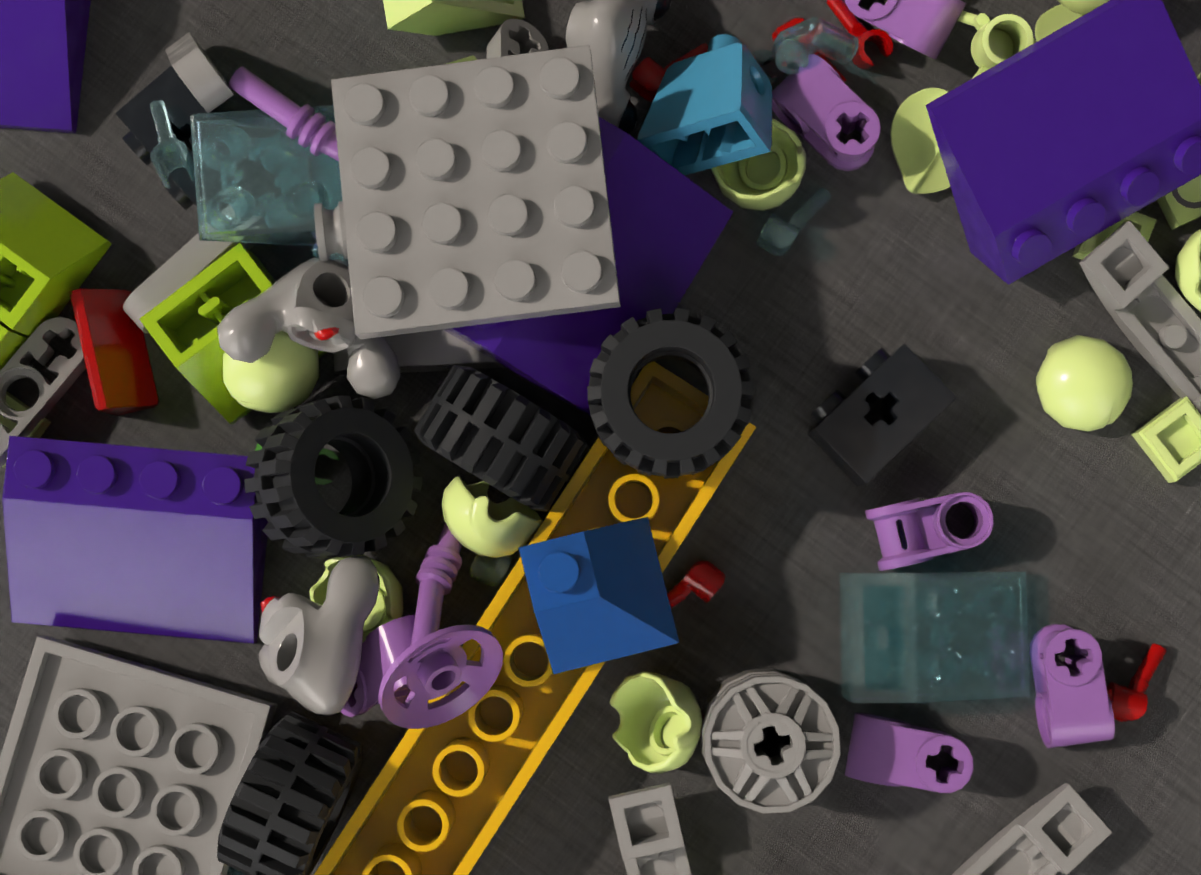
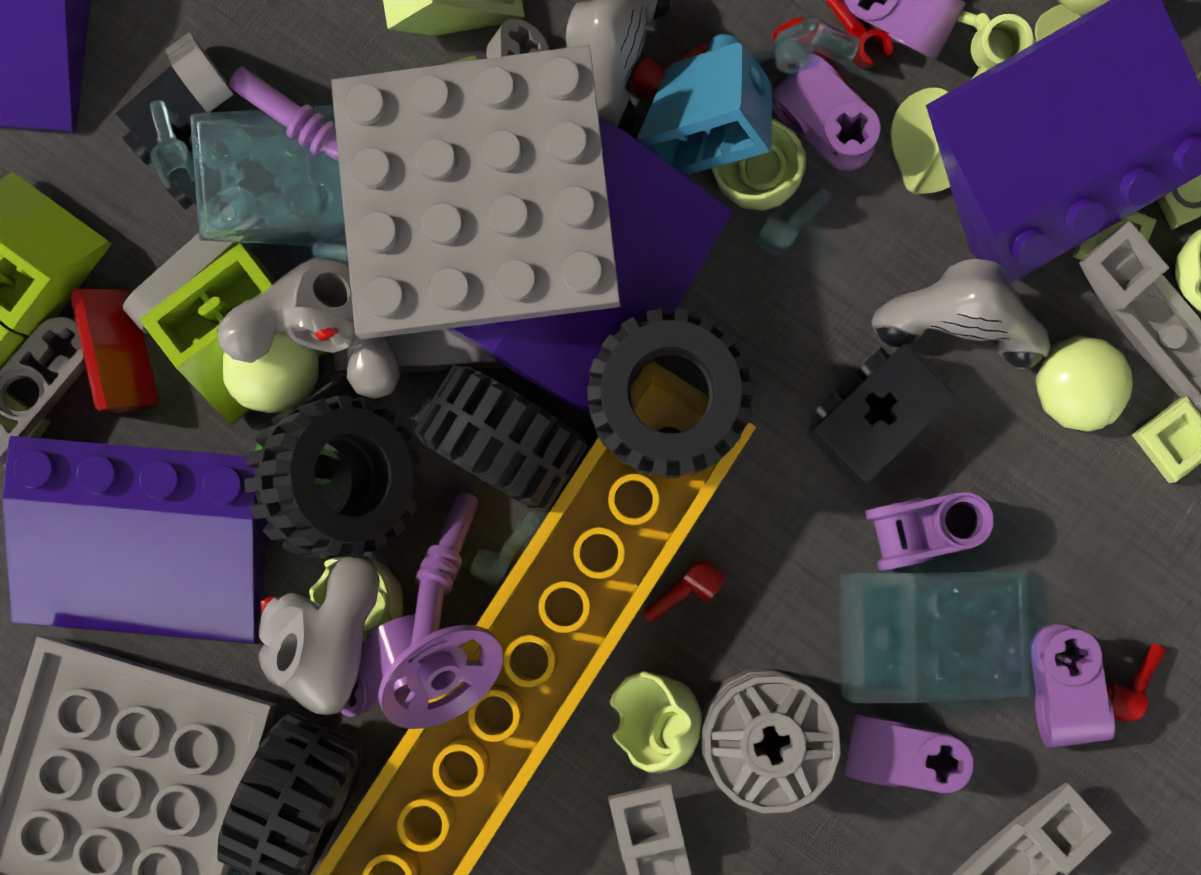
(330, 231): light grey bush -> none
(484, 525): yellowish green hair -> none
(599, 595): blue slope -> none
(970, 303): none -> light grey head

